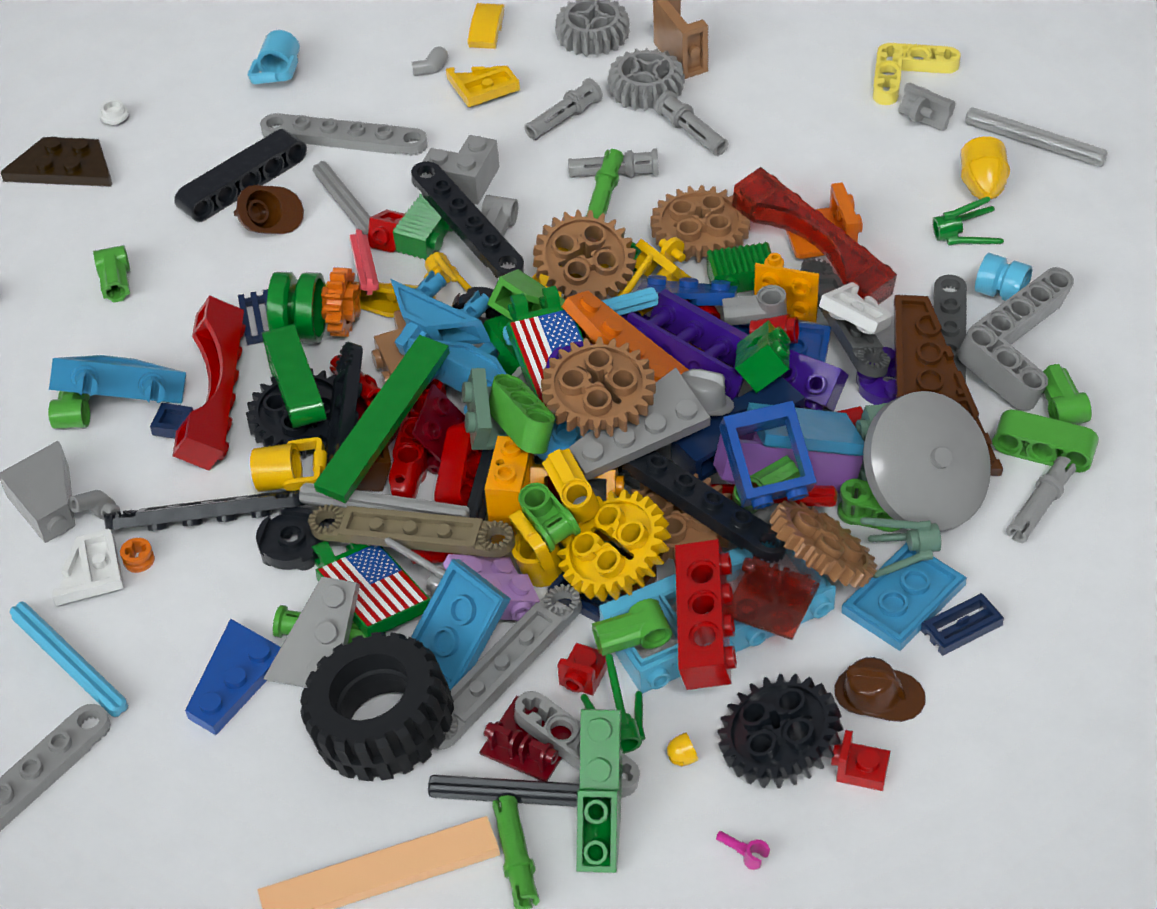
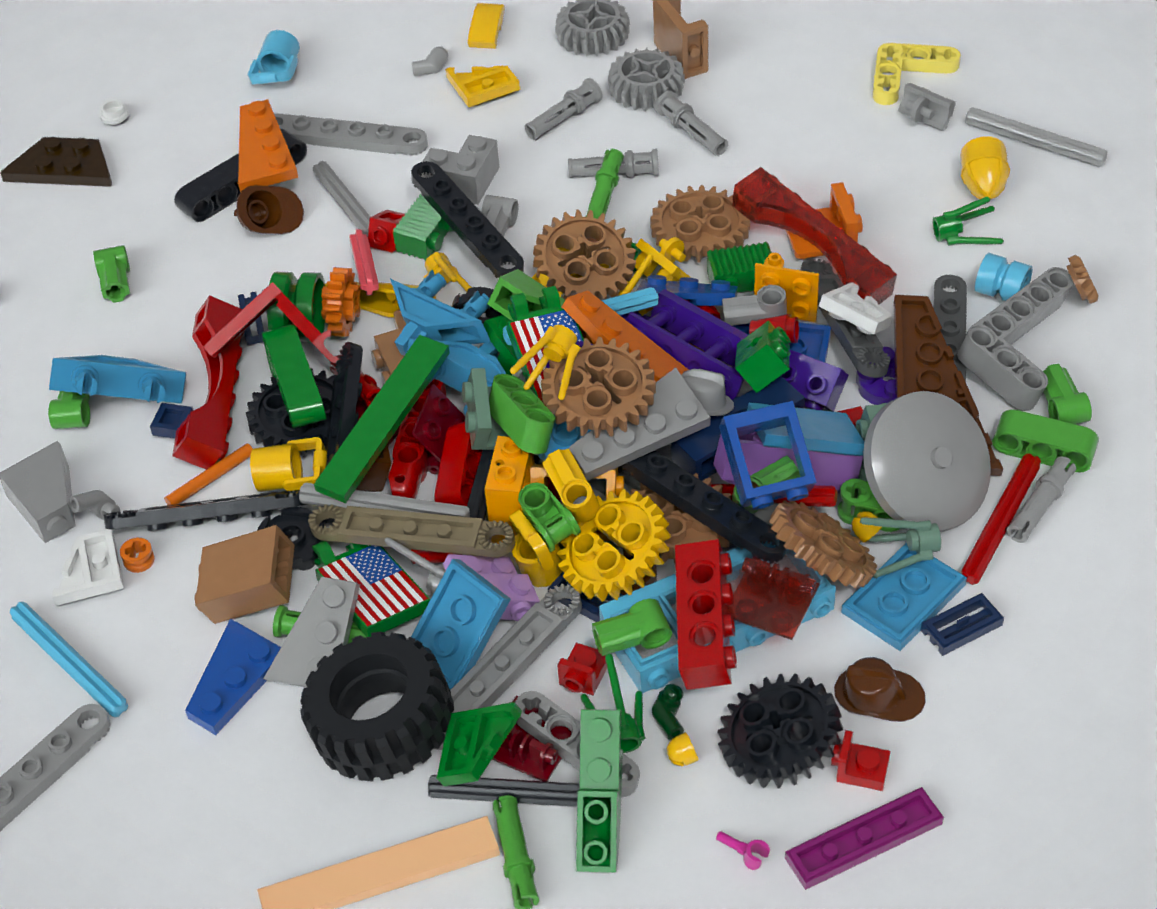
(209, 475): none -> orange bar
(245, 574): none -> medium nougat brick
(255, 310): none -> red hinge
(262, 148): none -> orange wing
(473, 741): none -> green wing
(558, 344): none -> yellow plant
(666, 708): none -> dark green arm
(862, 531): none -> yellow hinge
(863, 838): none -> magenta tile
(1001, 518): none -> red axle
(1082, 279): none -> medium nougat gear

